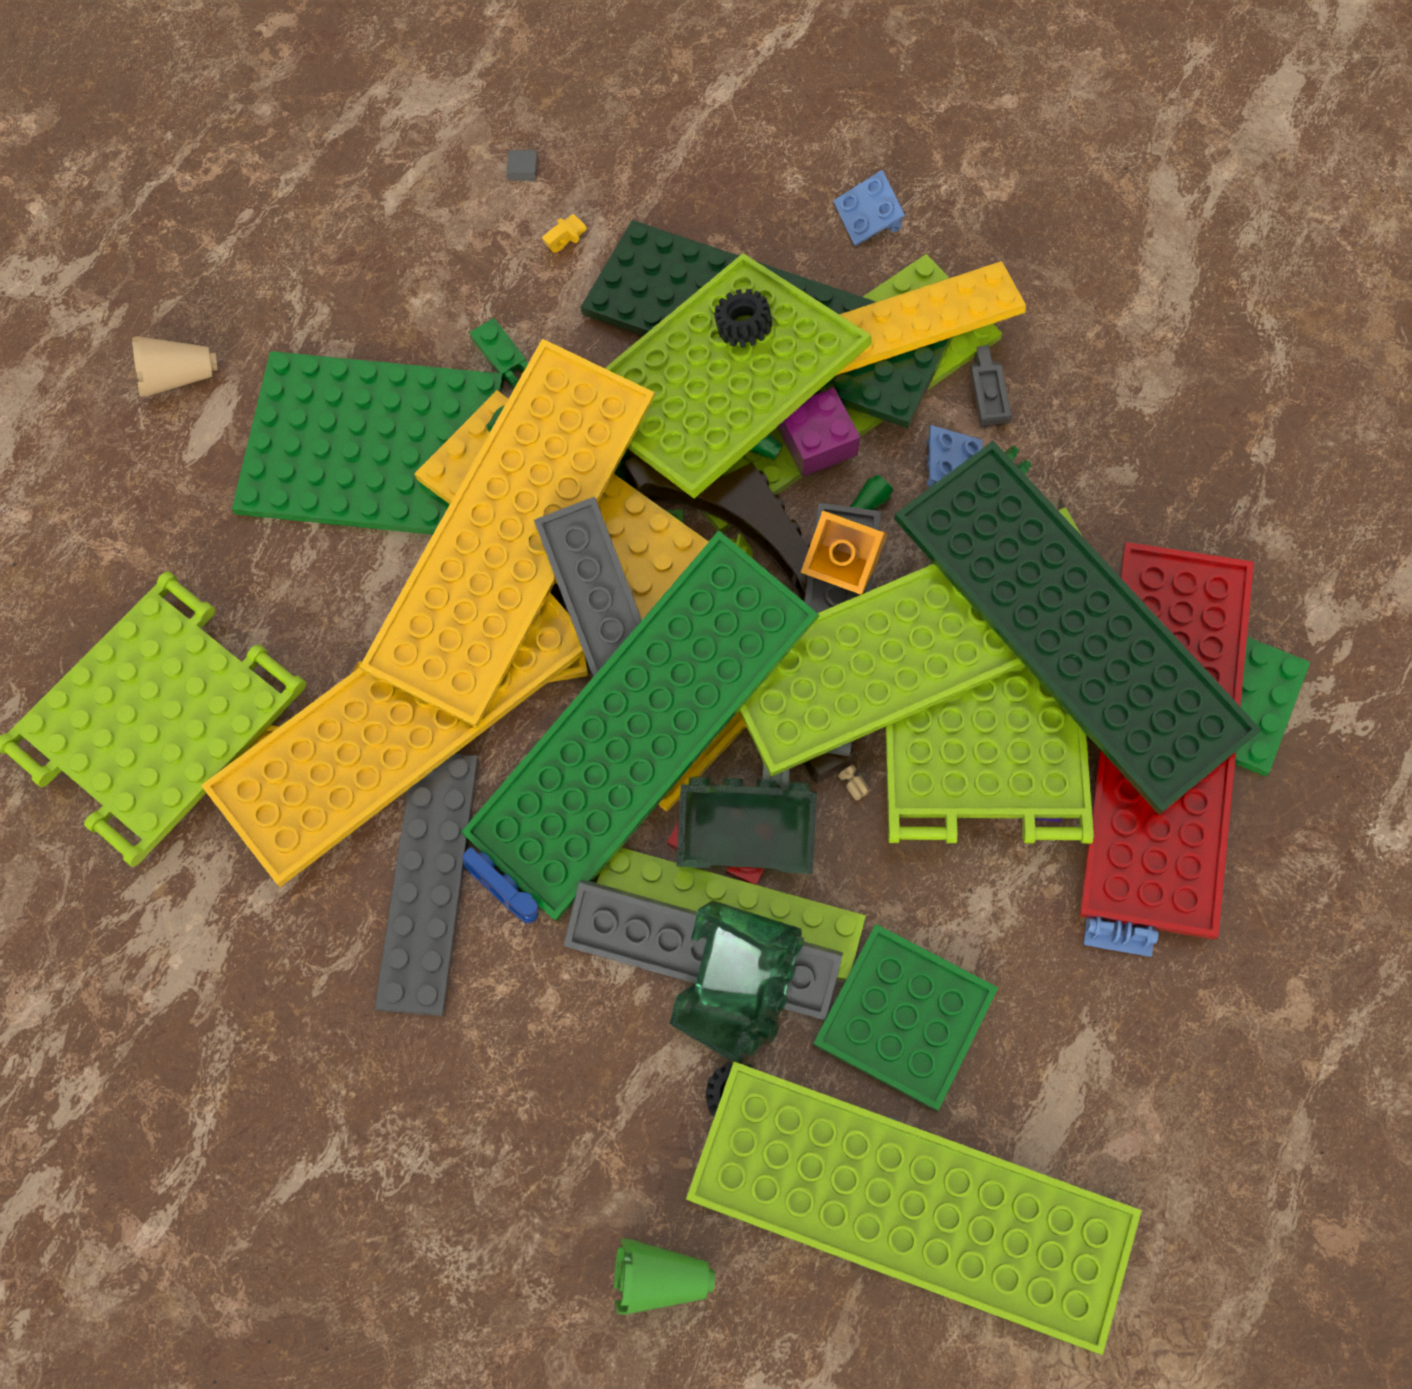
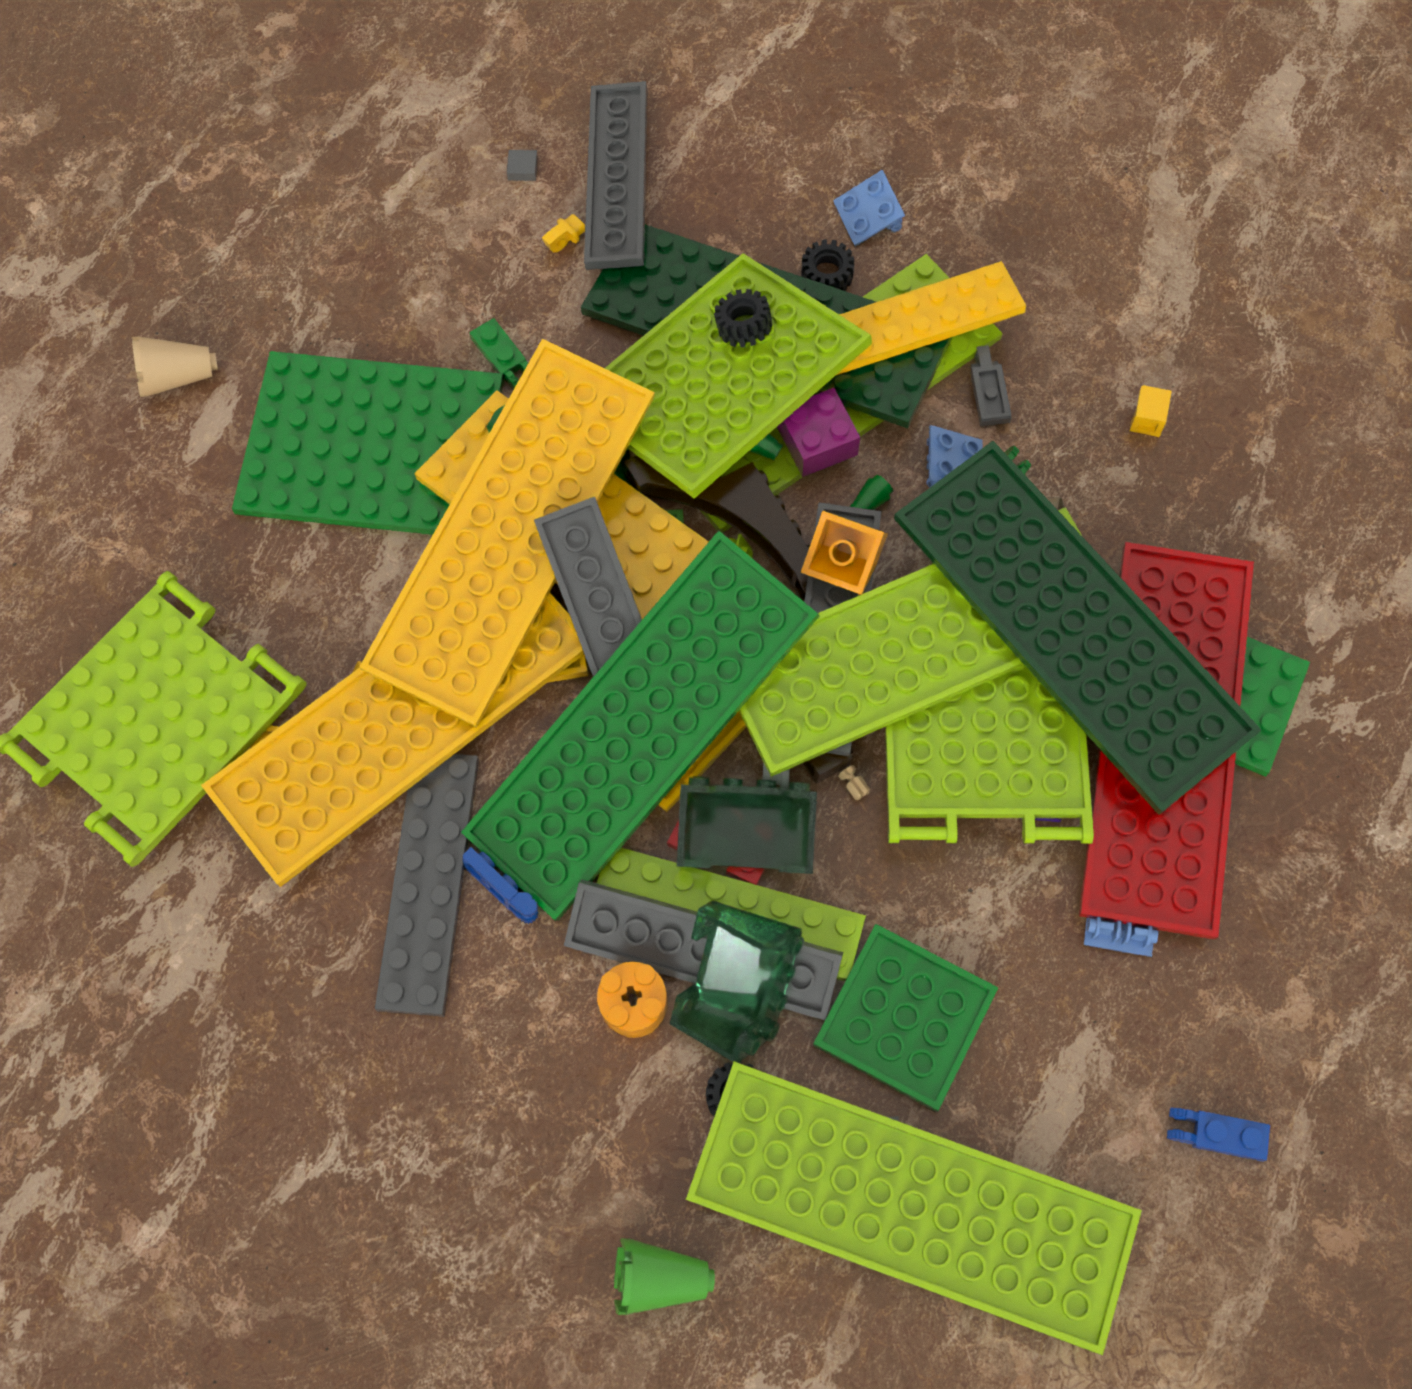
(615, 991): none -> light orange brick
(616, 176): none -> dark grey plate
(829, 254): none -> black tyre
(1151, 411): none -> yellow panel
(1222, 1134): none -> blue hinge

